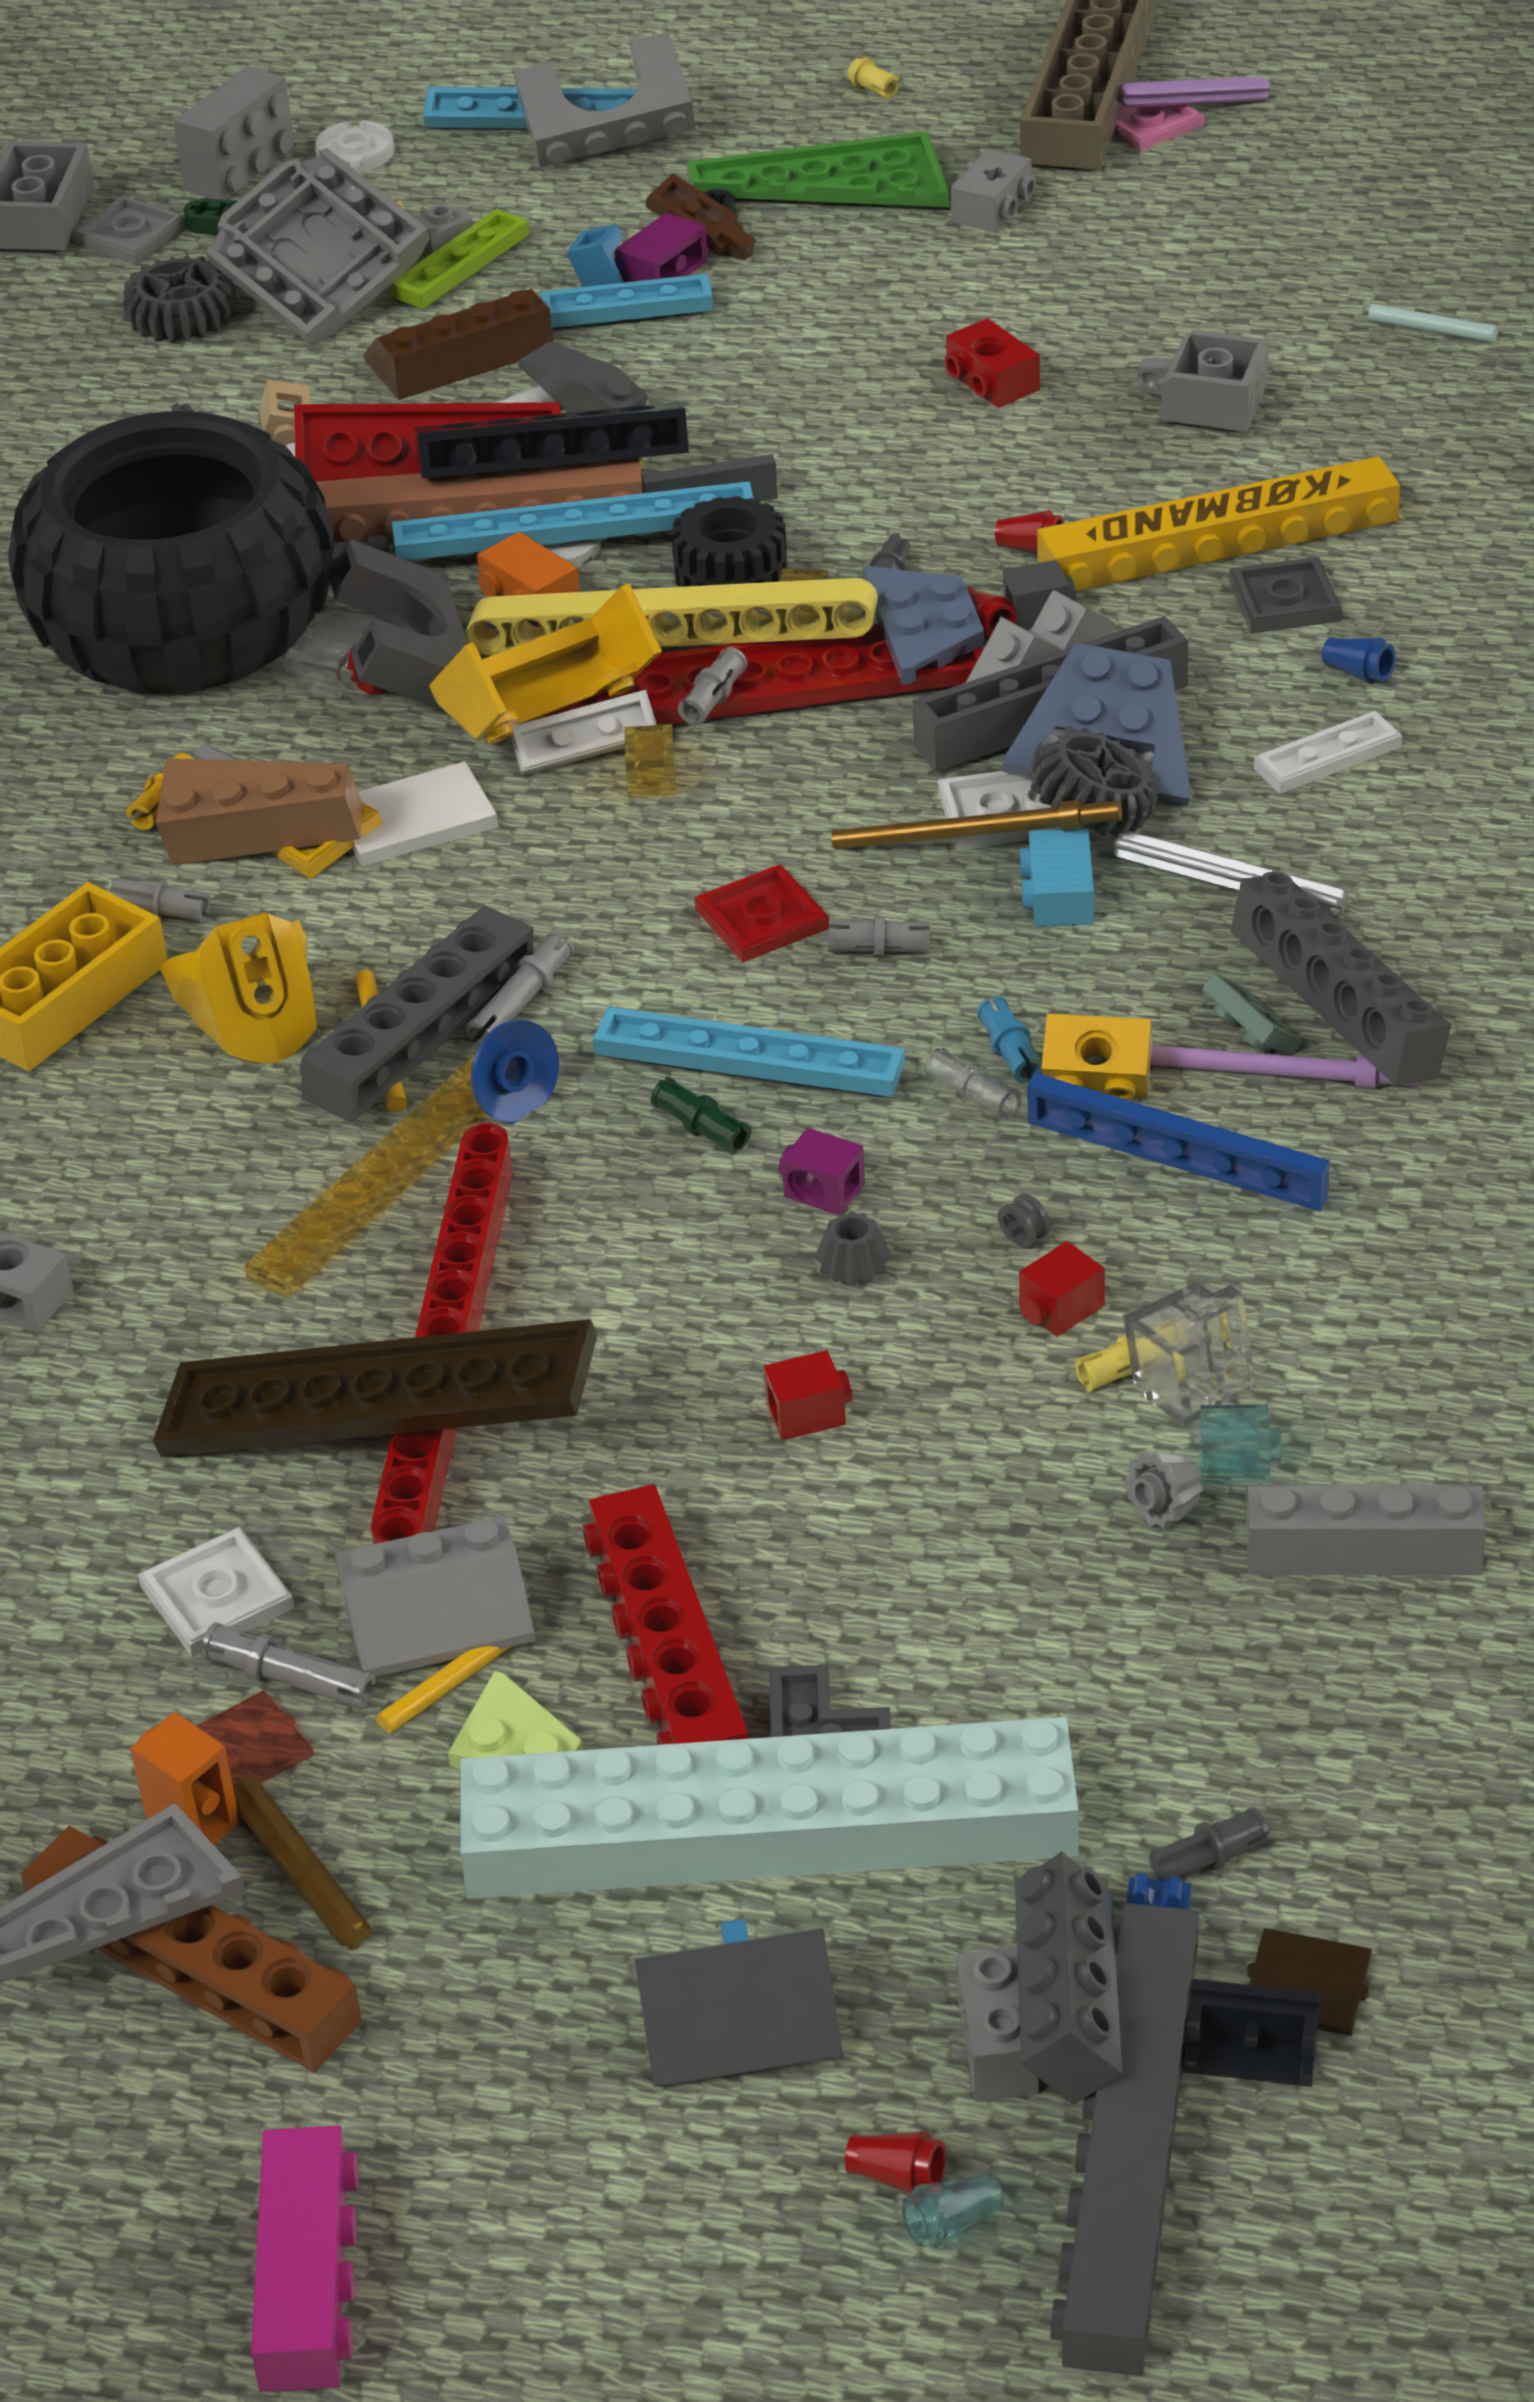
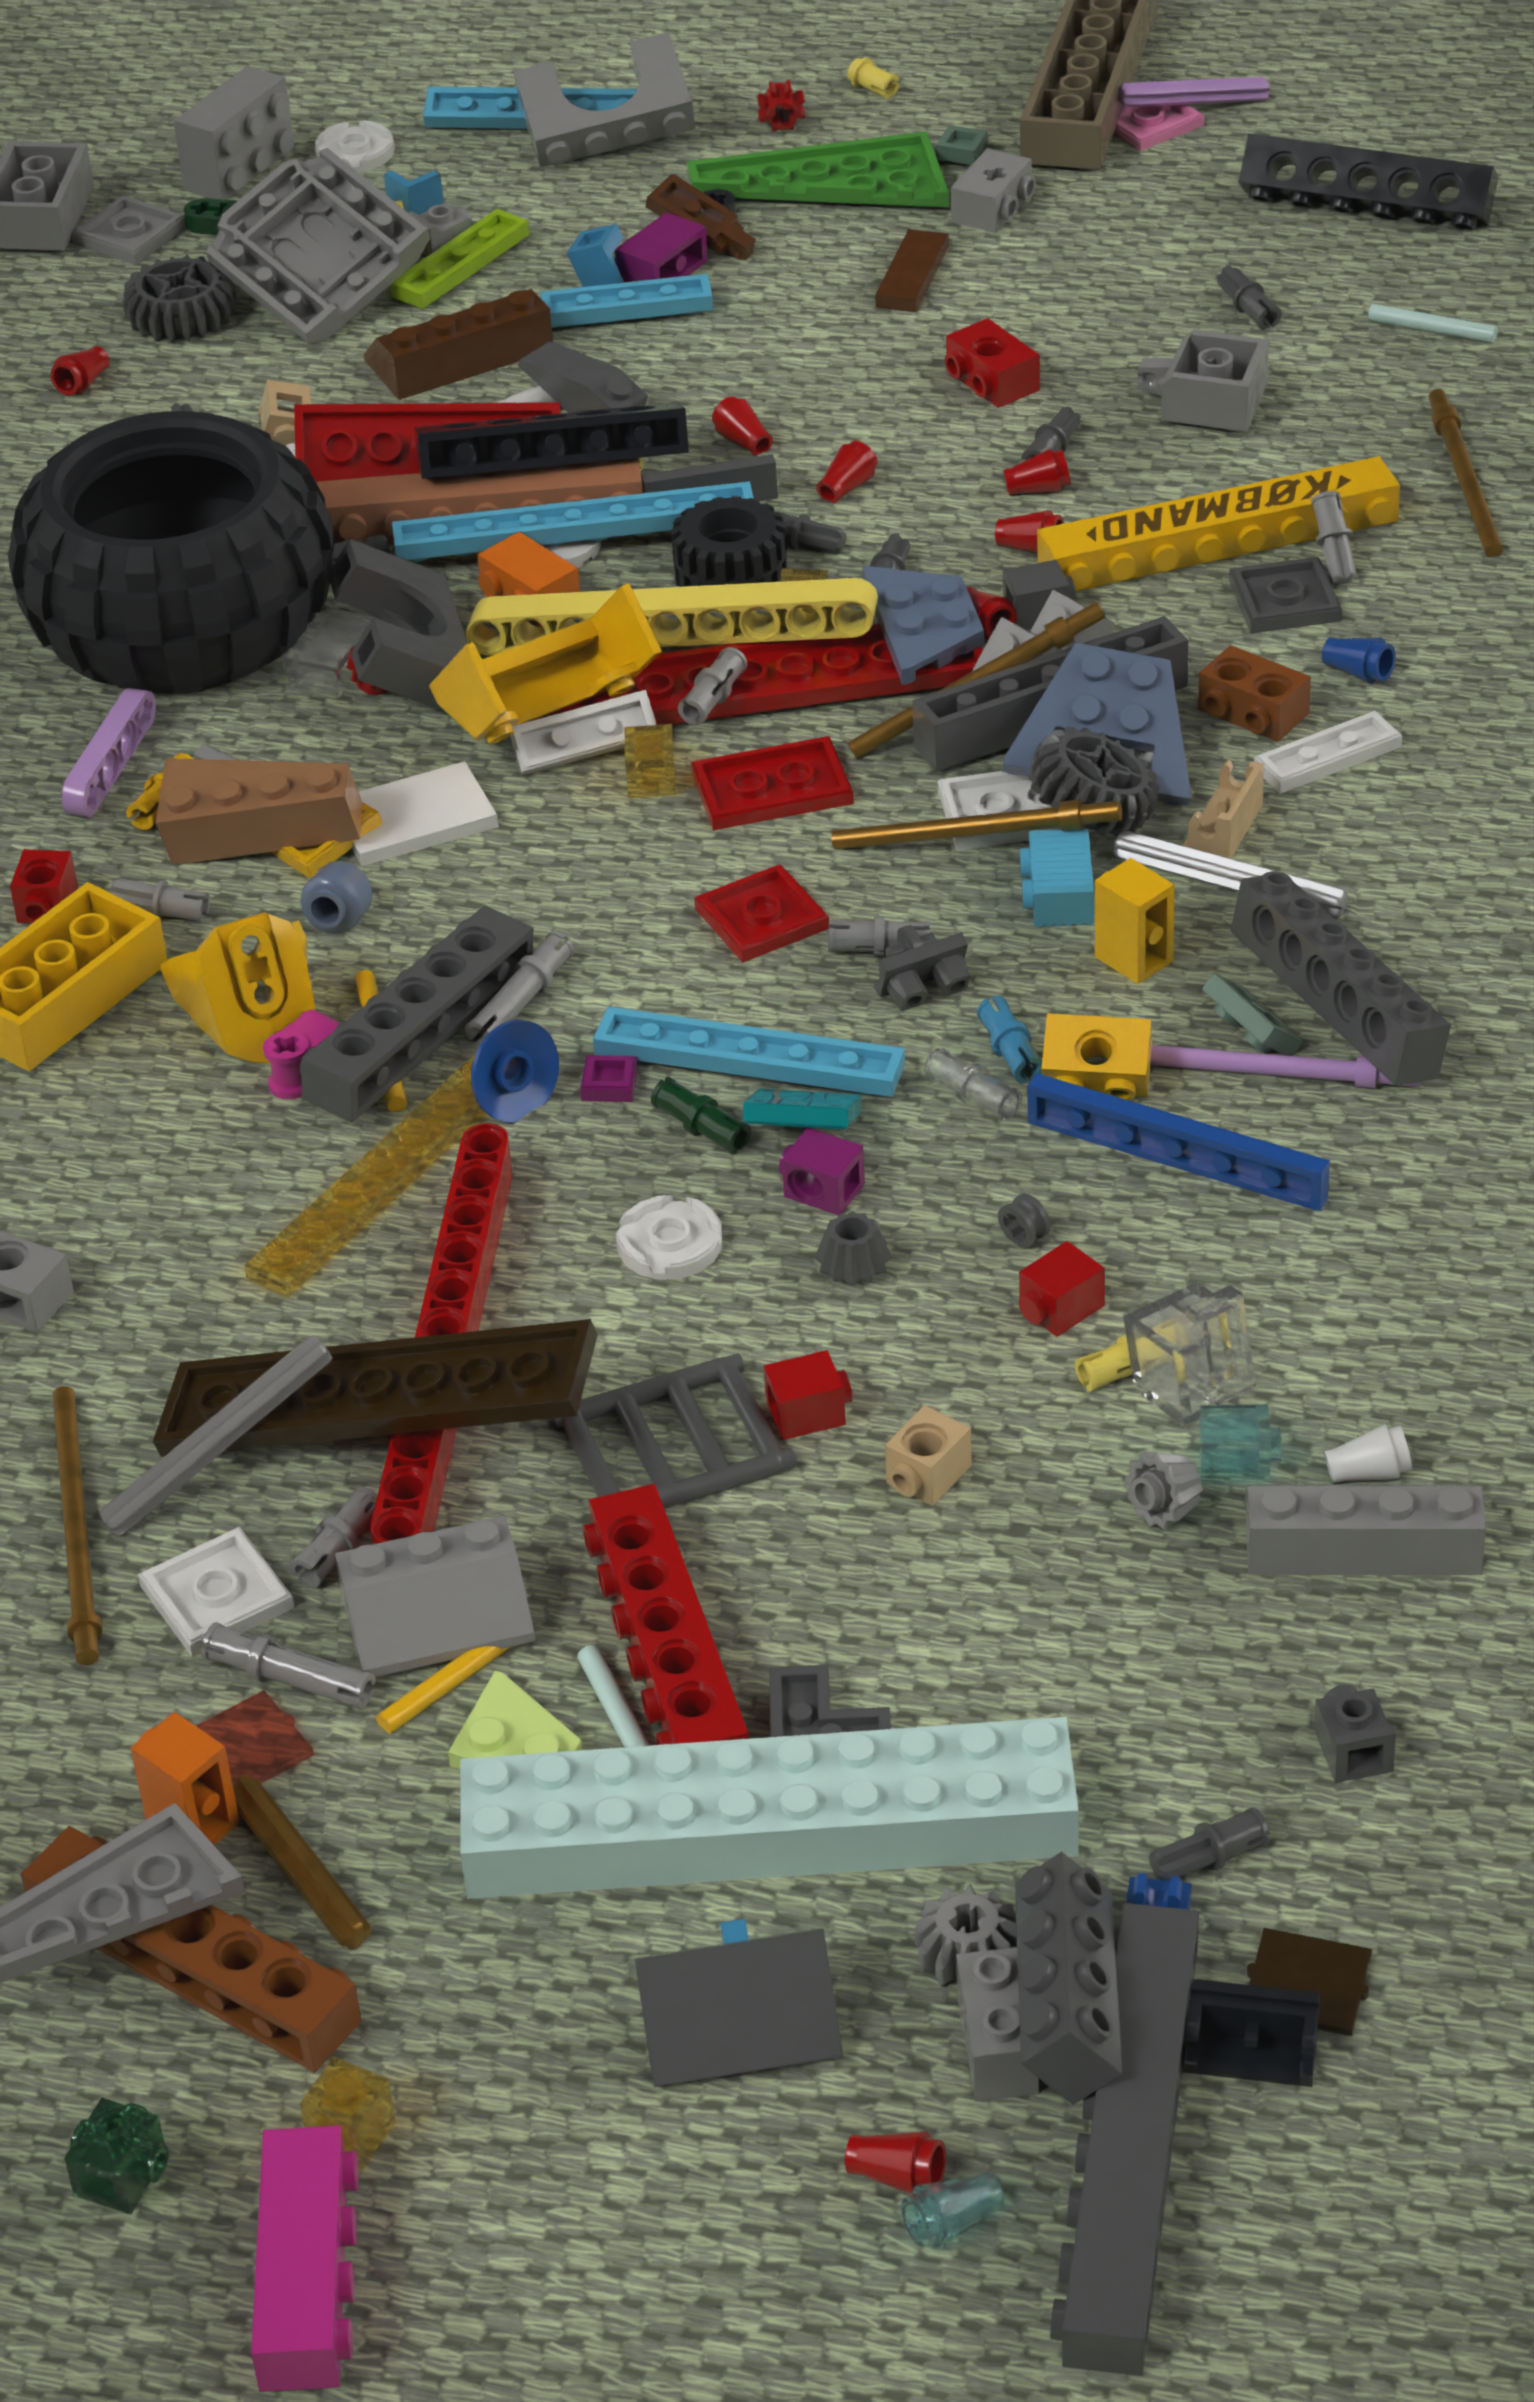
(41, 882): none -> red brick
(78, 370): none -> red cone
(84, 1625): none -> pearl gold bar
(108, 752): none -> lavender beam
(116, 2155): none -> clear green brick
(215, 1435): none -> light grey axle
(288, 1048): none -> dark pink piece
(335, 1535): none -> light grey pin
(336, 897): none -> sand blue head
(355, 2101): none -> clear yellow brick
(417, 194): none -> dark azure panel
(609, 1078): none -> magenta tile
(611, 1697): none -> light aqua bar
(670, 1250): none -> white tile
(677, 1387): none -> dark grey bar
(739, 423): none -> red cone
(771, 783): none -> red tile
(781, 106): none -> red gear
(802, 1108): none -> teal tile
(811, 534): none -> dark grey axle
(849, 469): none -> red cone
(912, 270): none -> reddish brown tile
(921, 960): none -> dark grey hips
(928, 1455): none -> tan brick
(961, 145): none -> sand green plate
(962, 1926): none -> light grey gear
(1038, 474): none -> red cone
(1054, 434): none -> dark grey axle
(1057, 634): none -> pearl gold bar
(1134, 920): none -> yellow brick
(1228, 812): none -> tan hinge
(1249, 297): none -> dark grey axle
(1254, 693): none -> dark orange brick
(1268, 154): none -> black brick
(1334, 536): none -> light grey axle
(1349, 1722): none -> dark grey brick
(1372, 1456): none -> white cone
(1447, 423): none -> pearl gold bar

